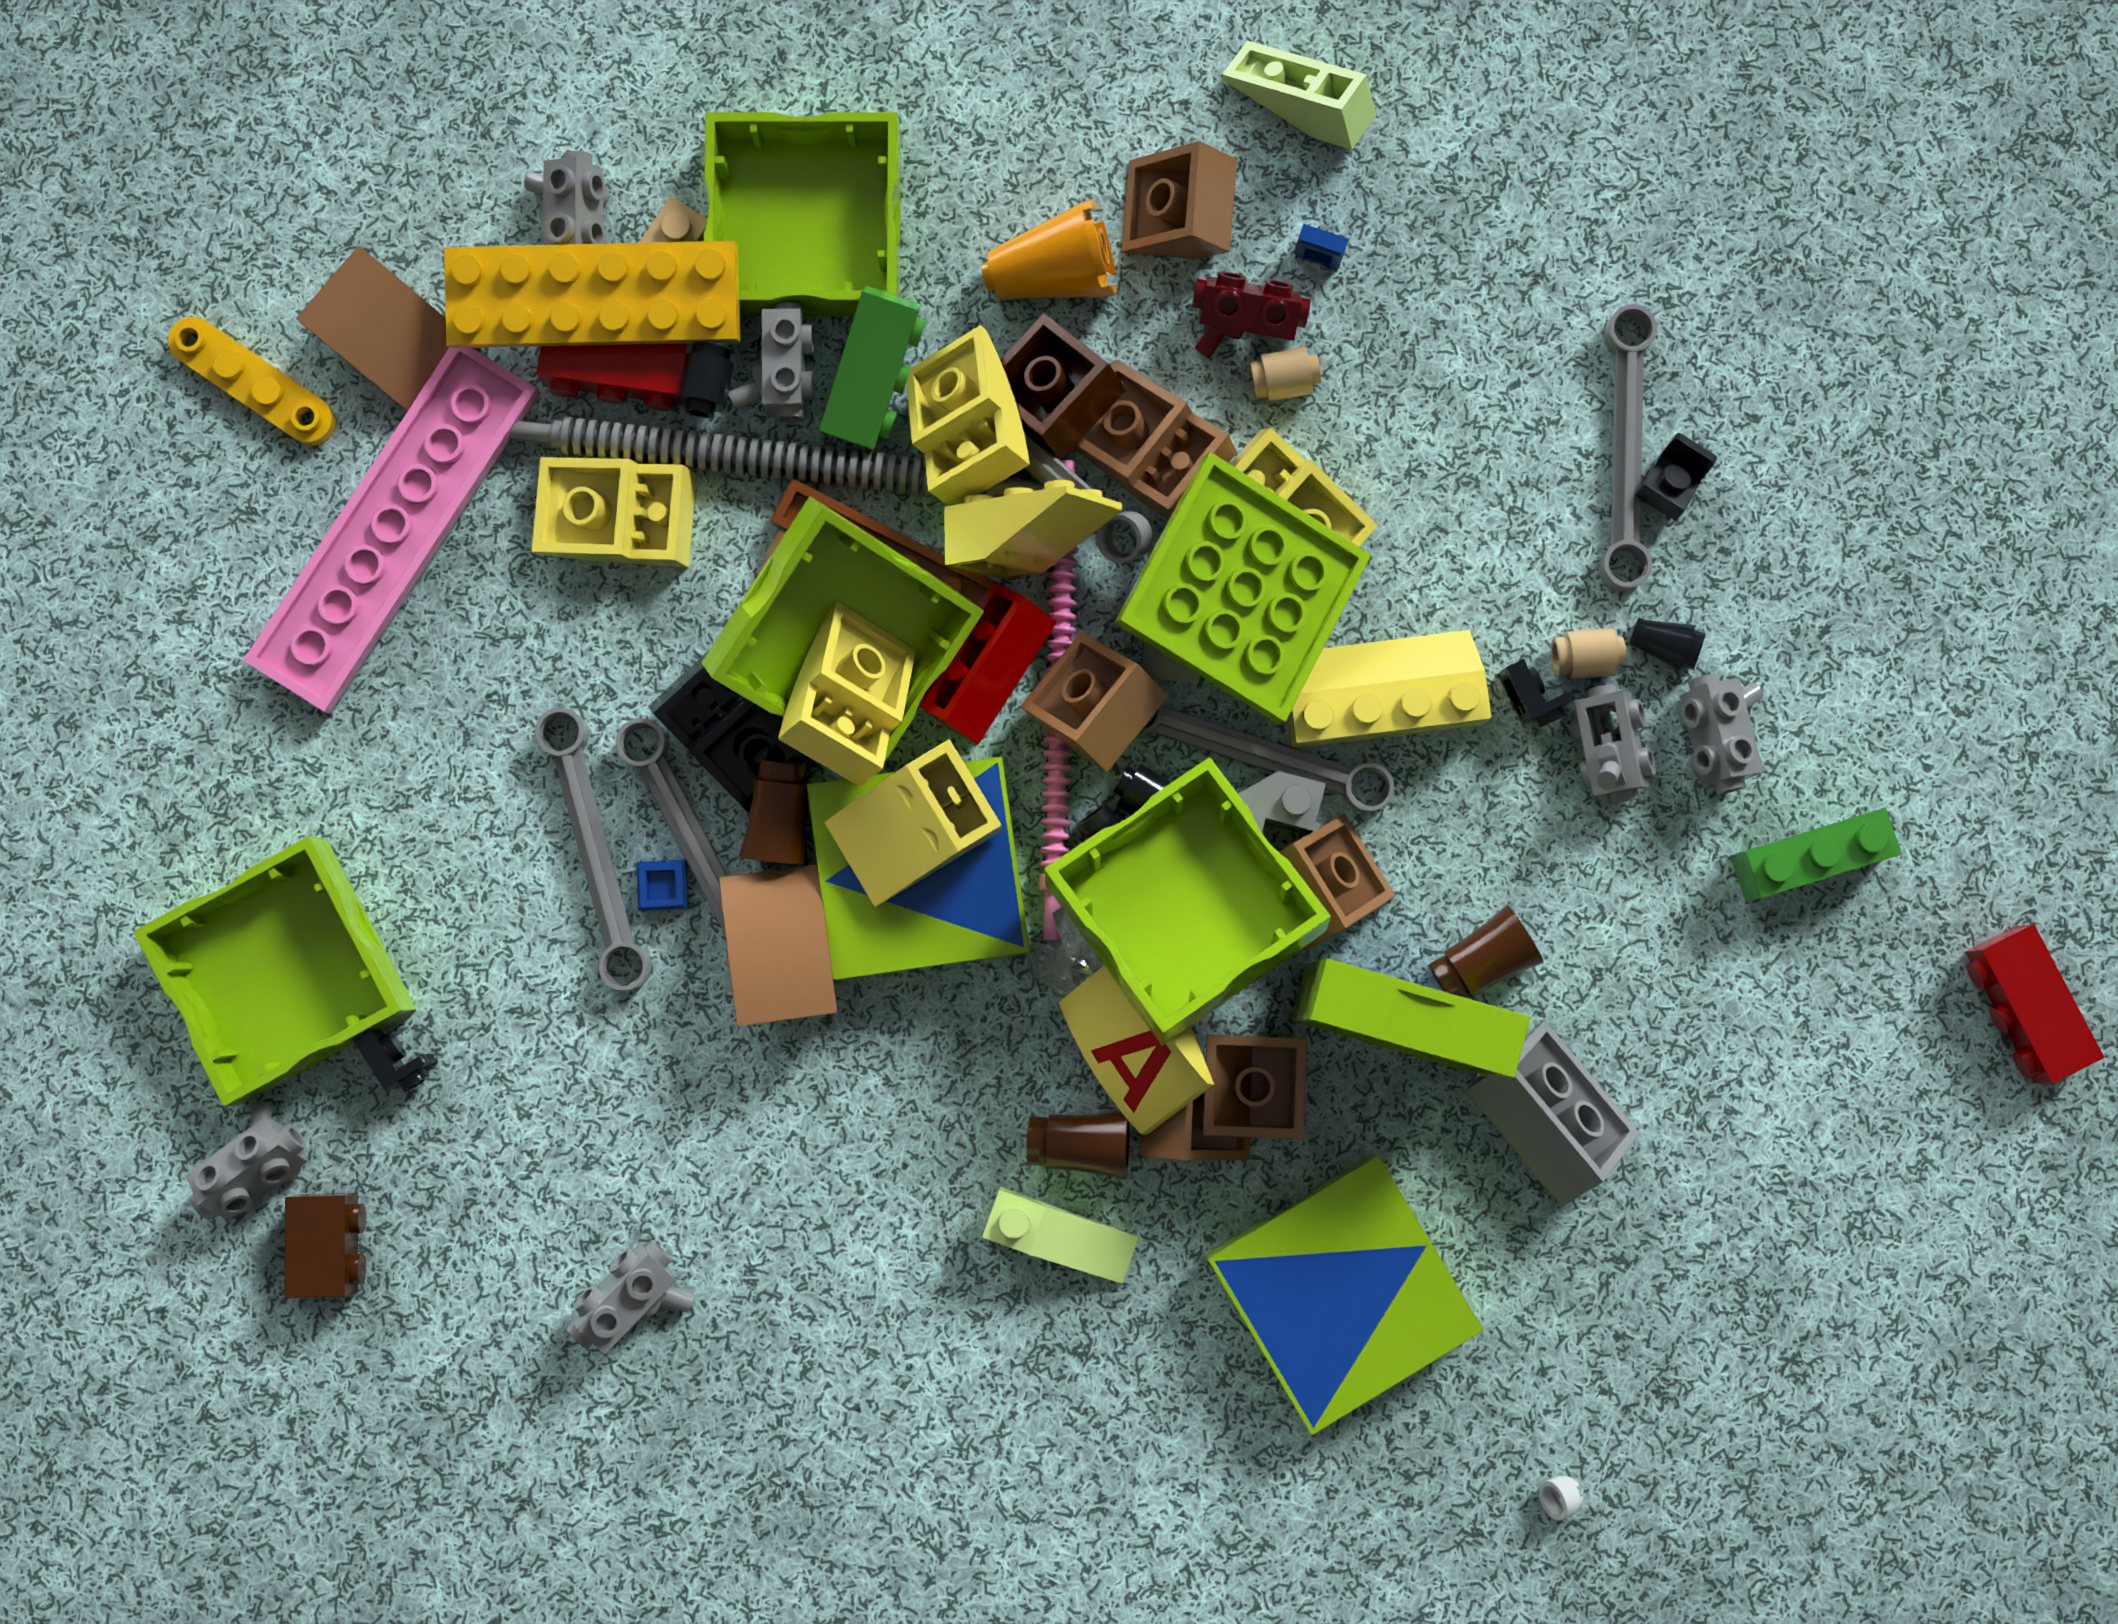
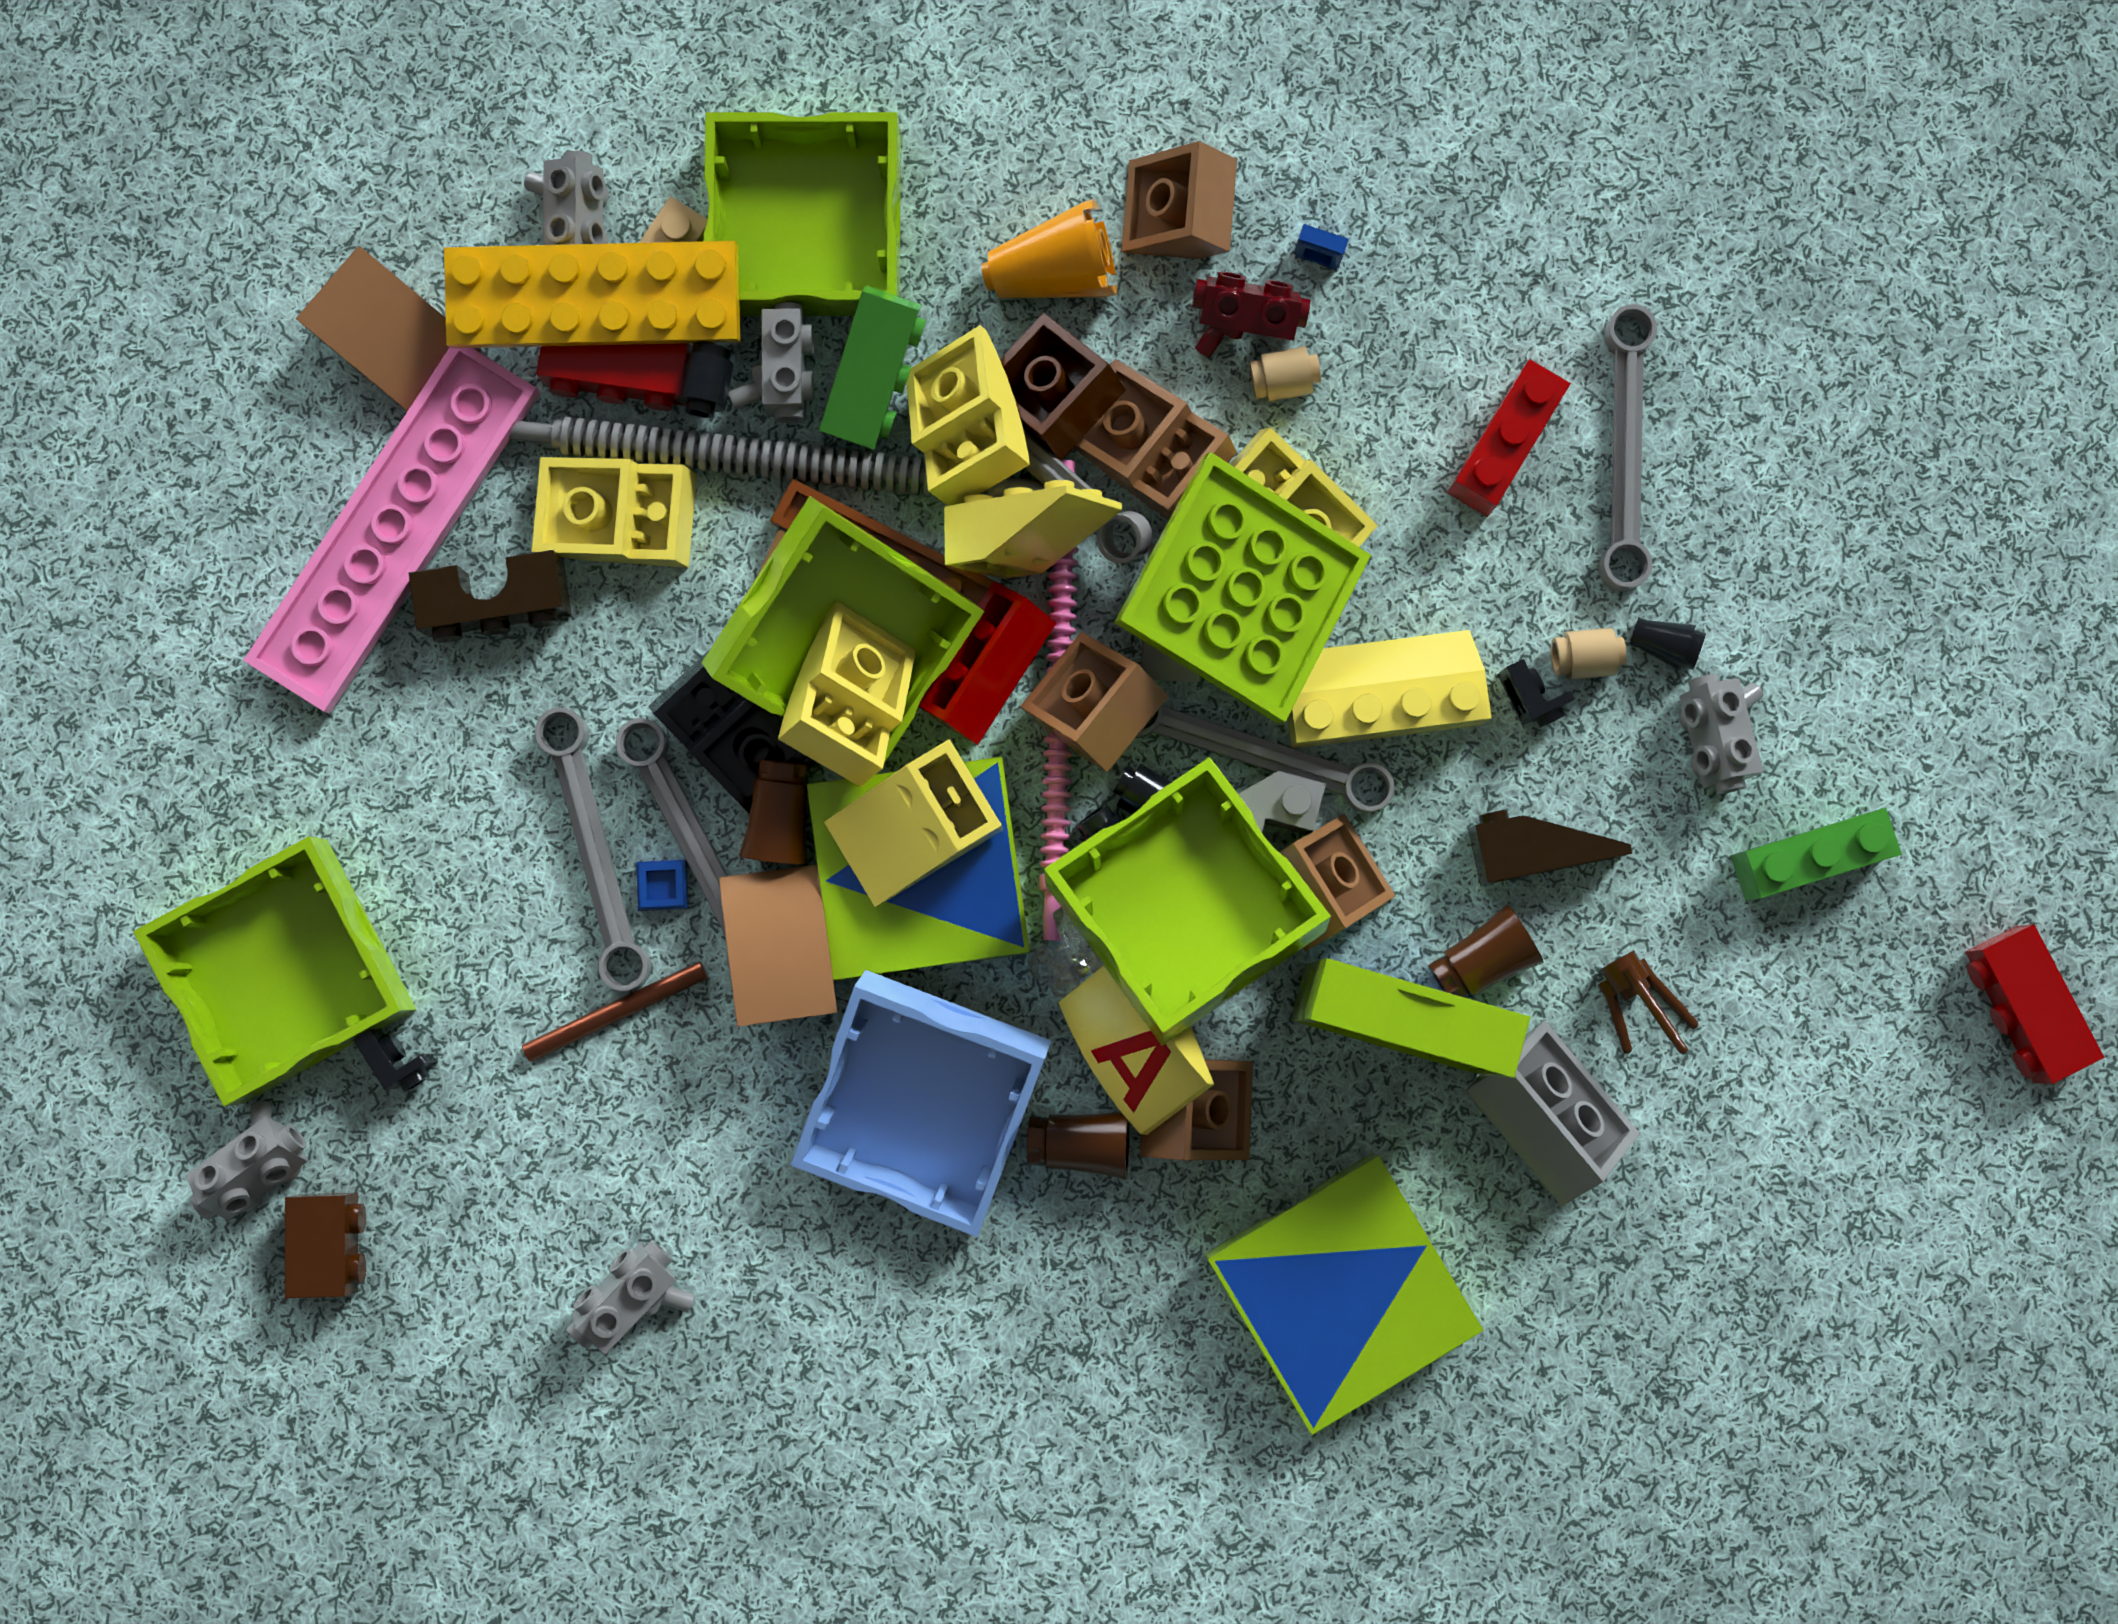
(252, 381): yellow plate -> none
(533, 594): none -> dark brown arch
(614, 1011): none -> copper bar
(920, 1102): none -> light blue tile
(1059, 1236): yellowish green slope -> none
(1255, 1086): medium nougat slope -> none
(1307, 93): yellowish green slope -> none
(1508, 438): none -> red brick
(1529, 846): none -> dark brown slope
(1570, 1498): white hinge -> none
(1614, 758): light grey brick -> none
(1632, 977): none -> reddish brown plant
(1676, 476): black bracket -> none

